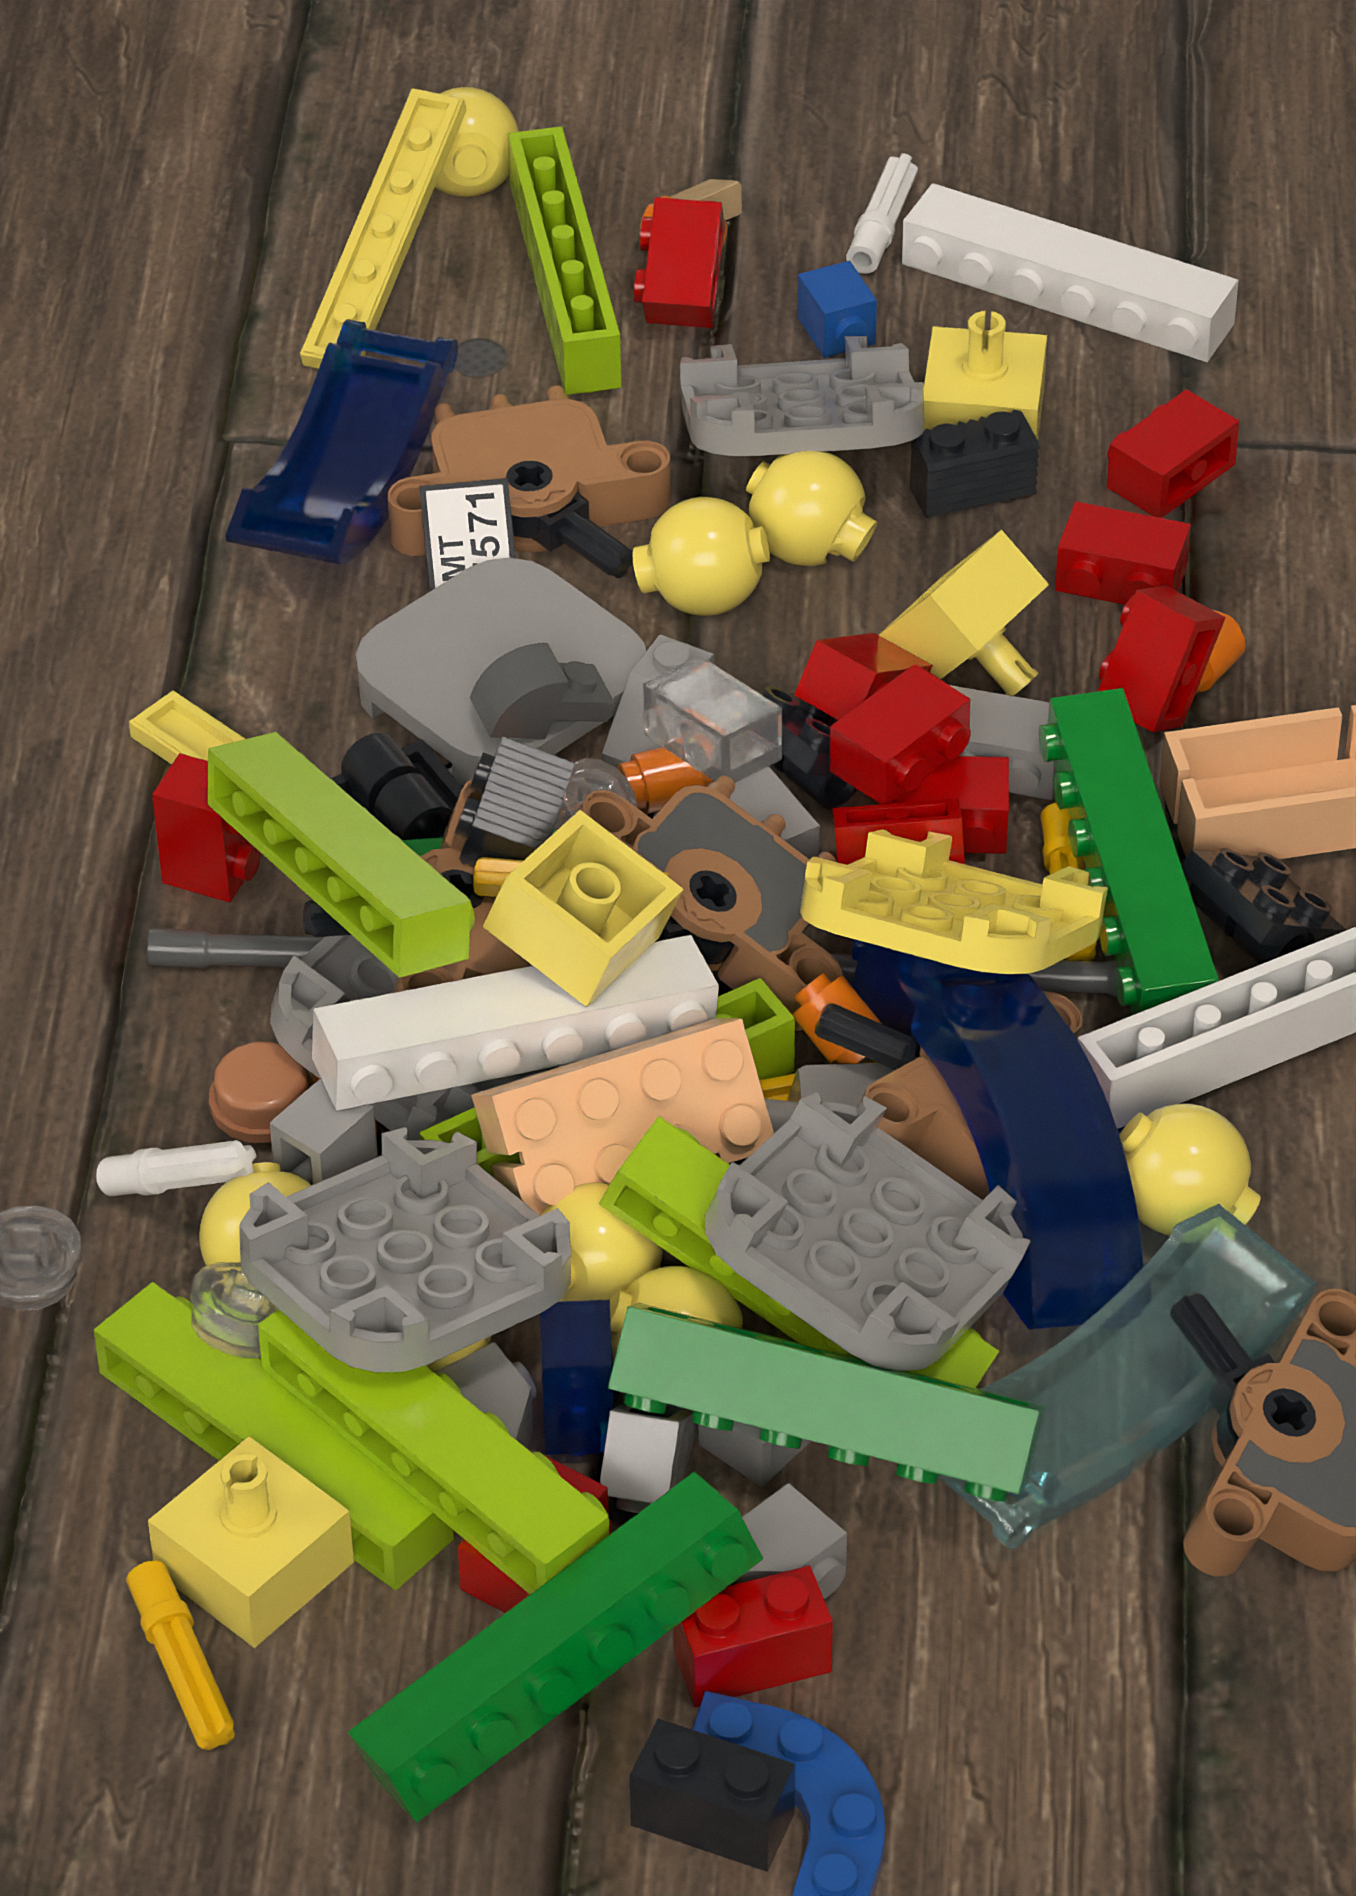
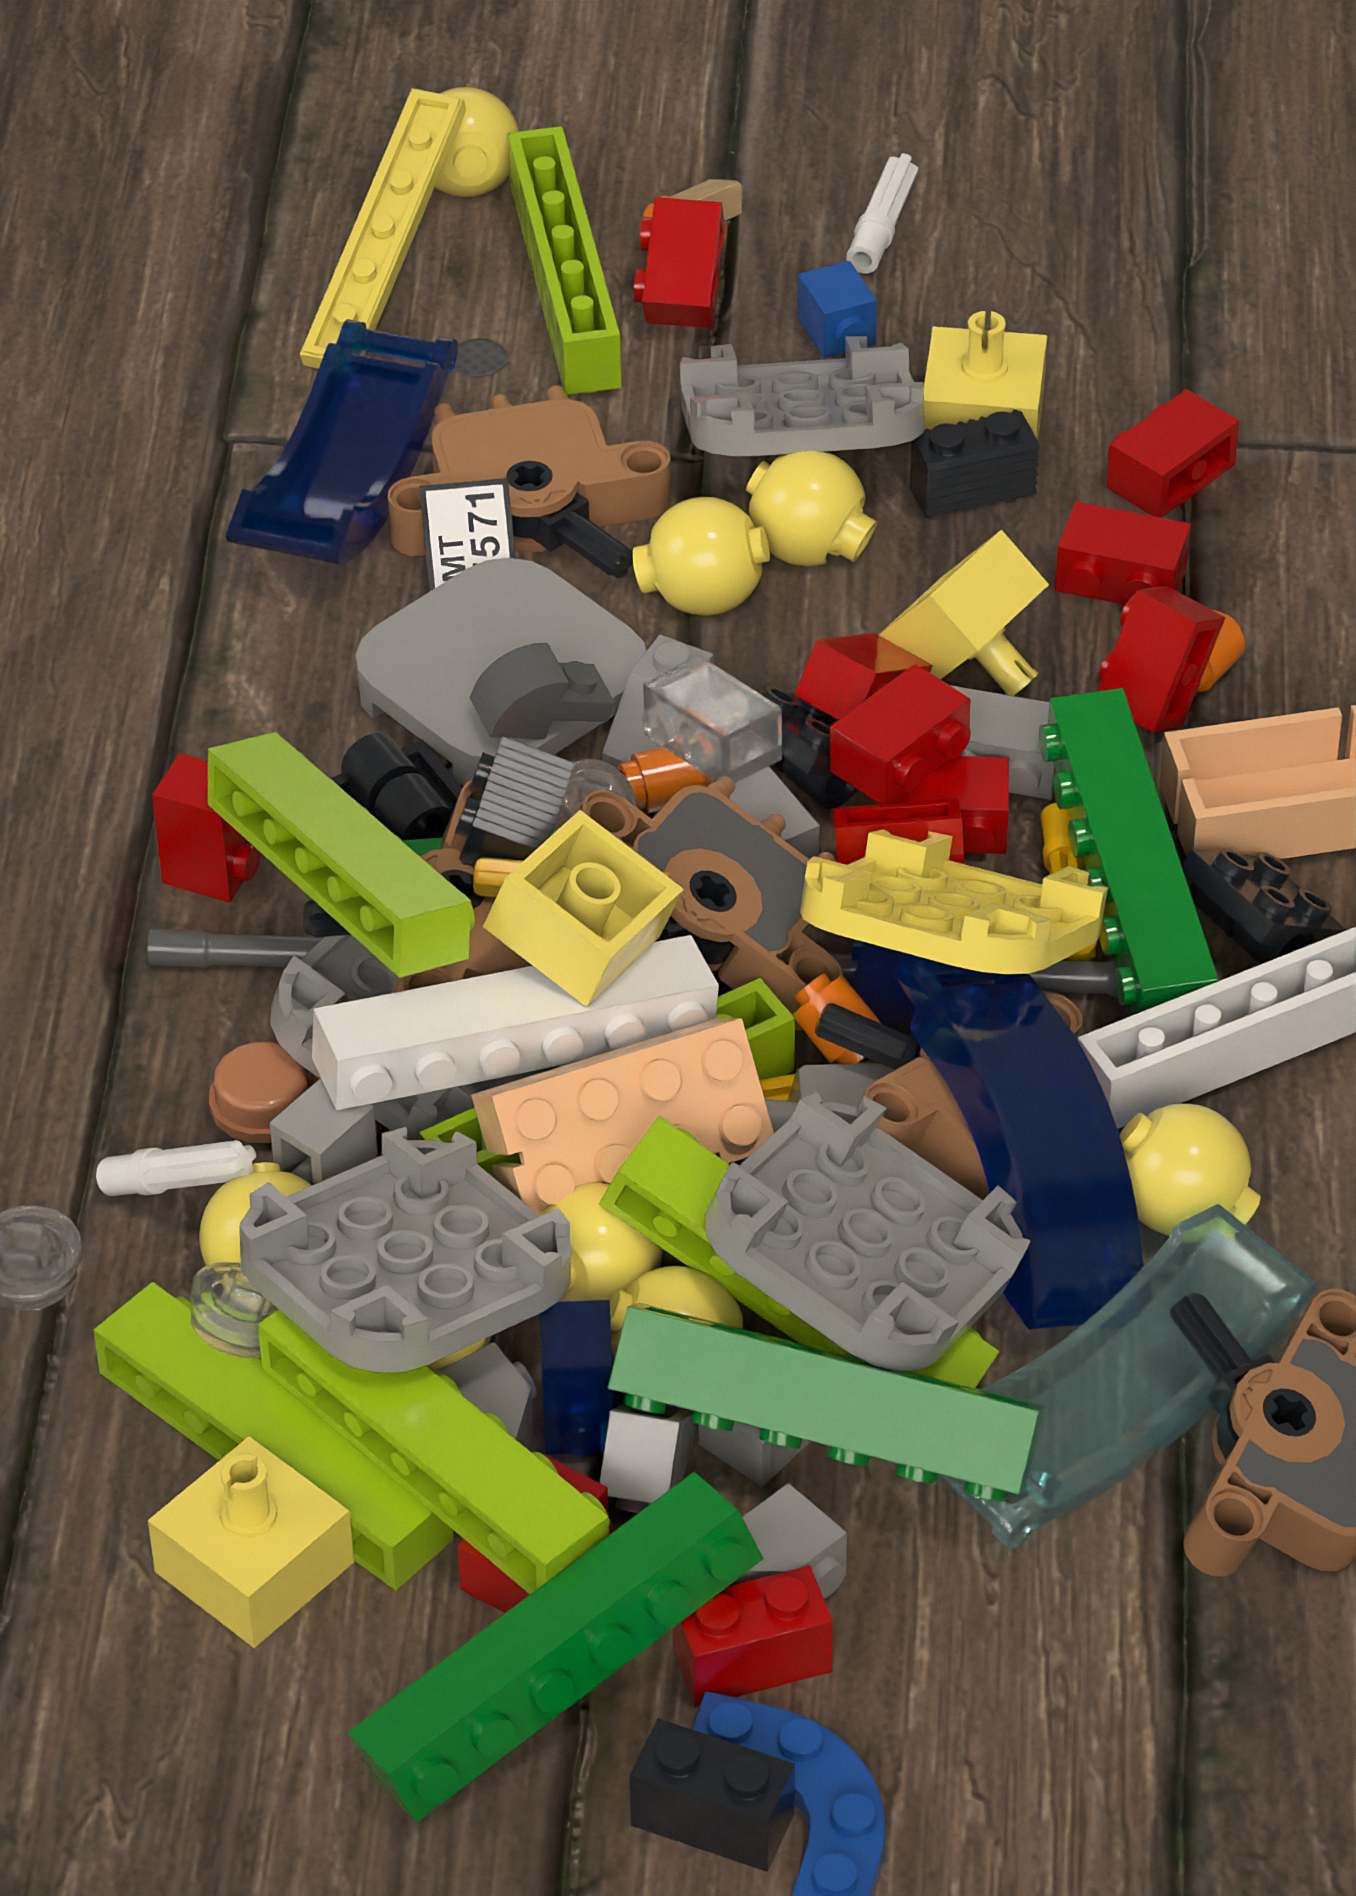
(169, 1627): yellow axle -> none
(178, 727): light yellow tile -> none
(1070, 272): white brick -> none

